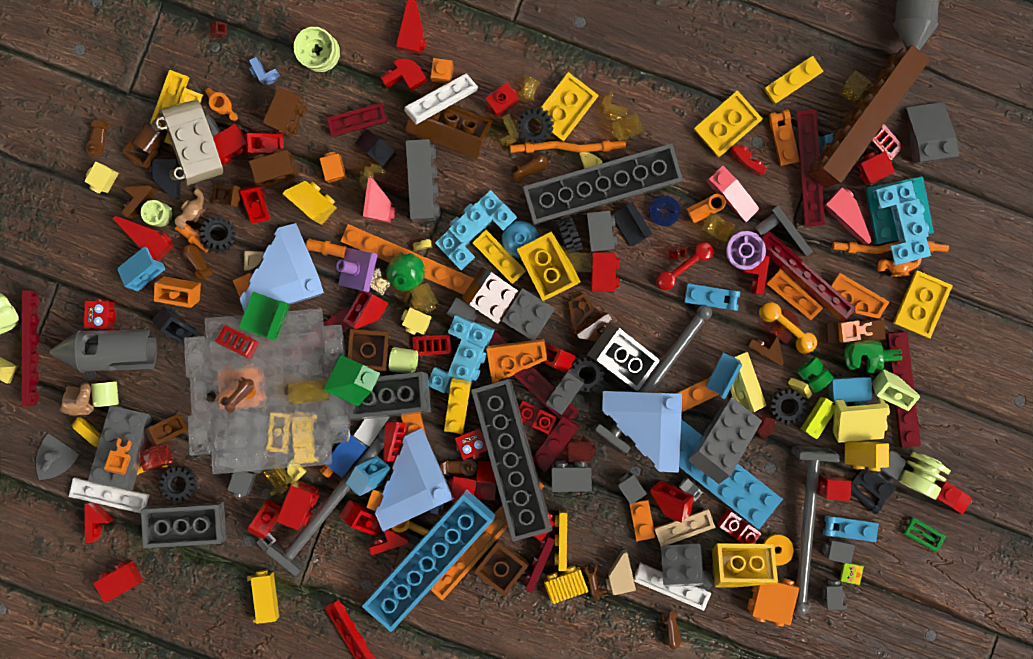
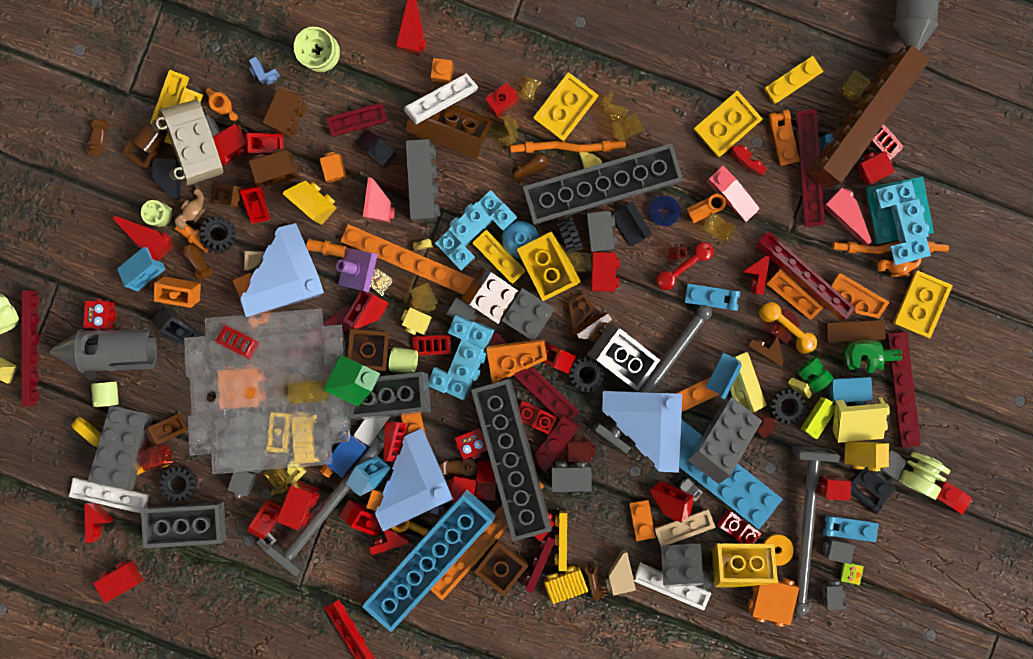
(54, 458): dark grey shield -> none
(77, 400): medium nougat hair -> none
(100, 177): light yellow brick -> none
(118, 460): orange plate -> none
(141, 196): reddish brown slope -> none
(214, 29): clear red piece -> none
(244, 388): reddish brown piece -> none
(264, 316): green bracket -> none
(264, 597): yellow brick -> none
(369, 173): clear yellow bracket -> none
(405, 70): red brick -> none
(405, 272): green cylinder -> none
(457, 406): yellow plate -> none
(527, 133): black tyre -> none
(565, 392): dark grey brick -> none
(630, 487): dark grey brick -> none
(673, 638): reddish brown piece -> none
(753, 247): lavender cylinder -> none
(779, 217): dark grey piece -> none
(851, 331): plate -> none
(894, 390): yellowish green slope -> none
(909, 526): green tile -> none
(931, 133): dark grey slope -> none

